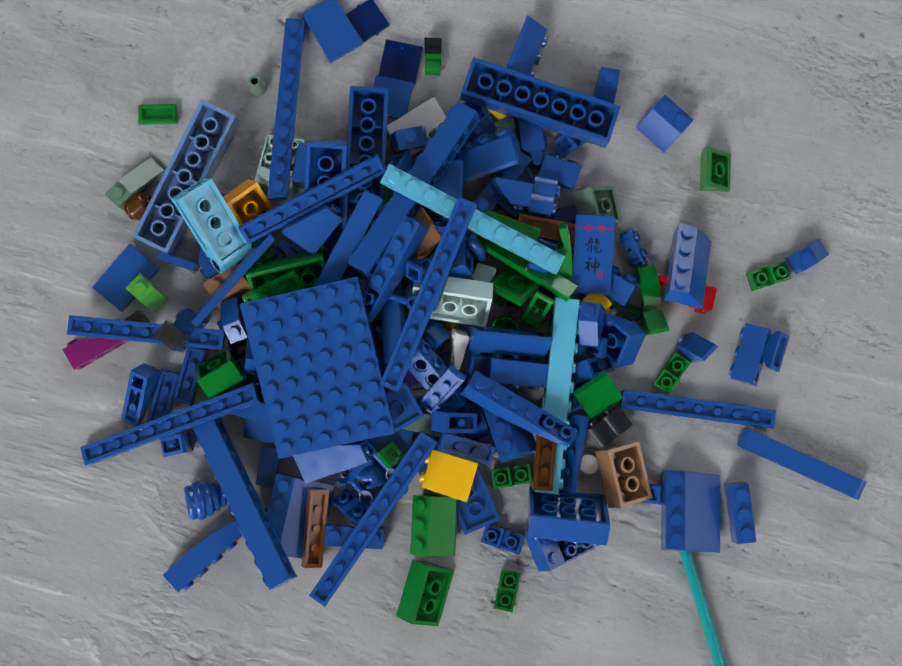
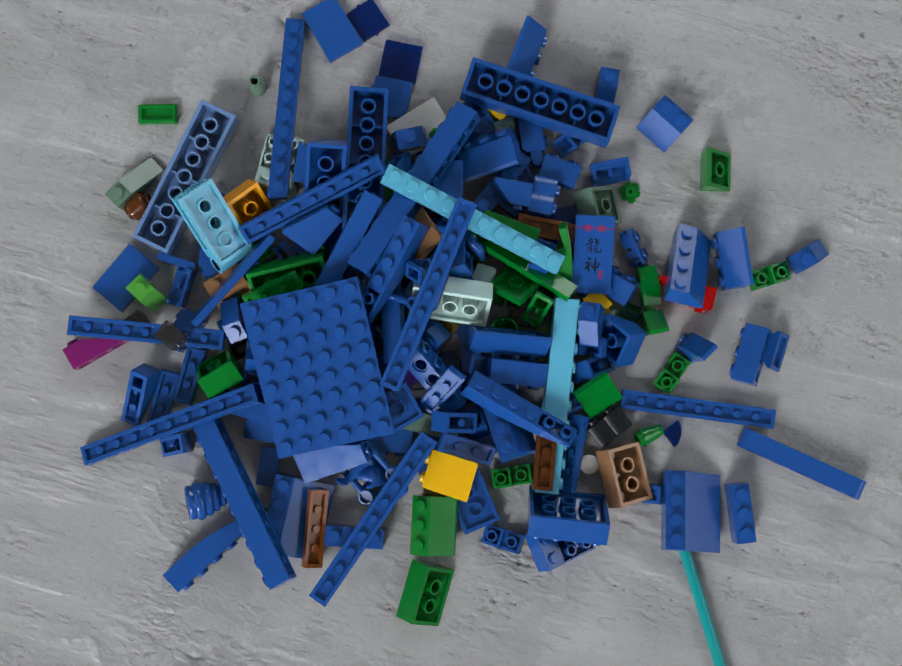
(181, 287): none -> blue hinge
(349, 506): blue slope -> none
(390, 455): green tile -> none
(433, 51): leg -> none
(458, 347): white slope -> none
(506, 590): green slope -> none
(610, 172): none -> blue hinge
(630, 197): none -> green plant
(648, 434): none -> green cone
(673, 433): none -> clear blue tile
(732, 259): none -> blue slope

